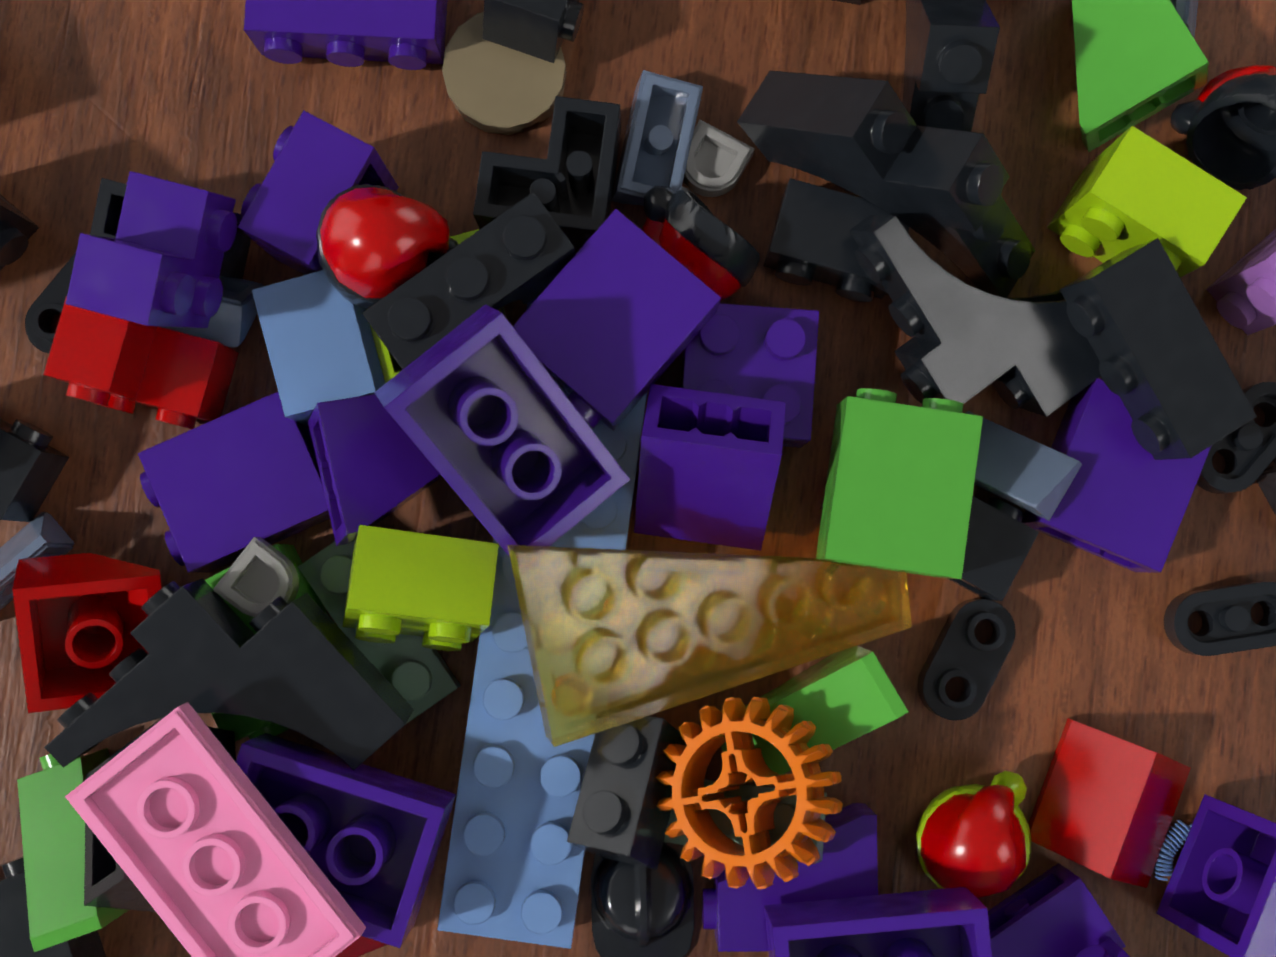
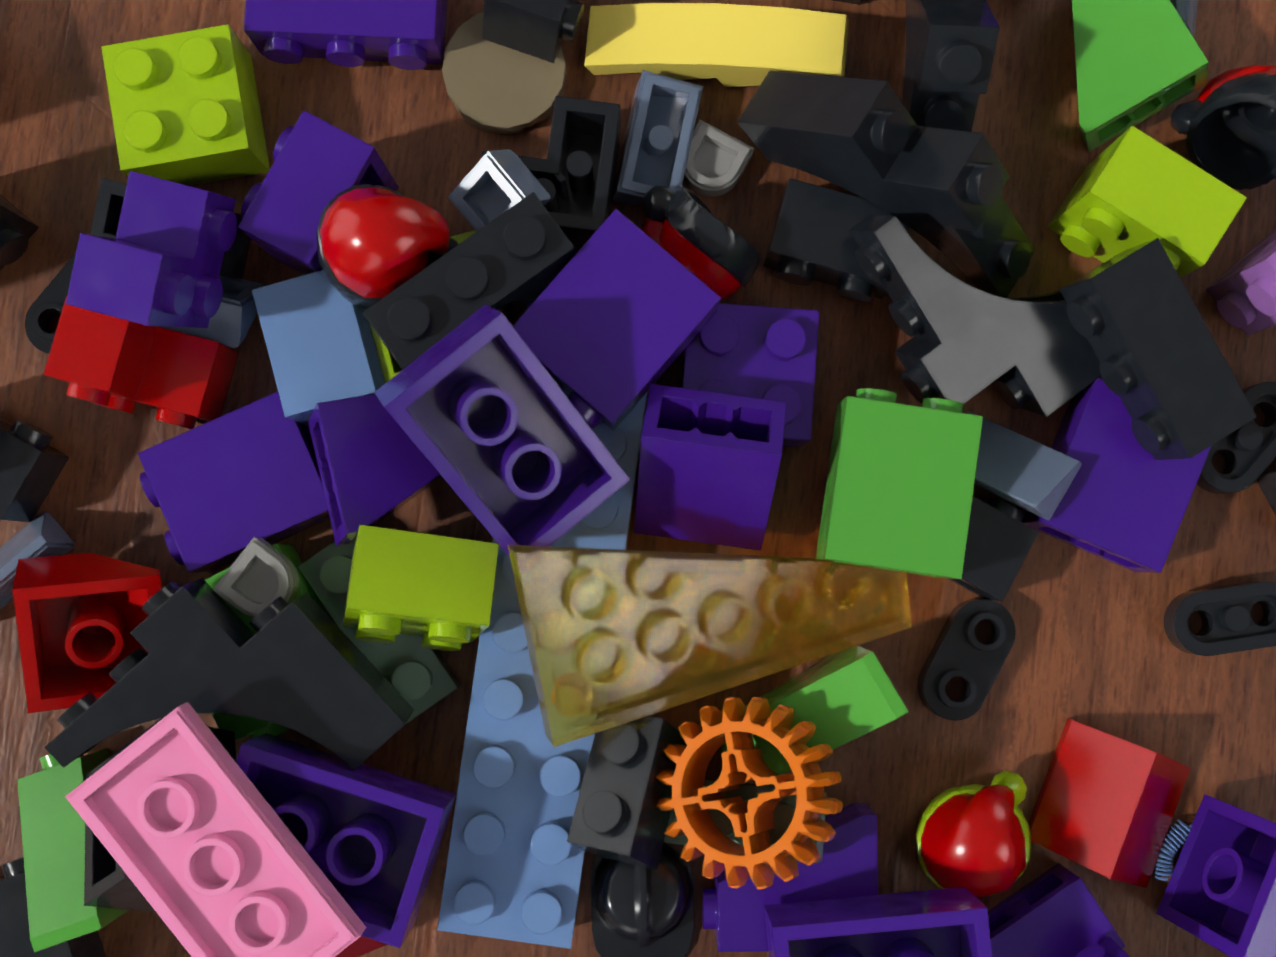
(186, 107): none -> lime brick
(494, 187): none -> sand blue slope
(715, 41): none -> light yellow slope

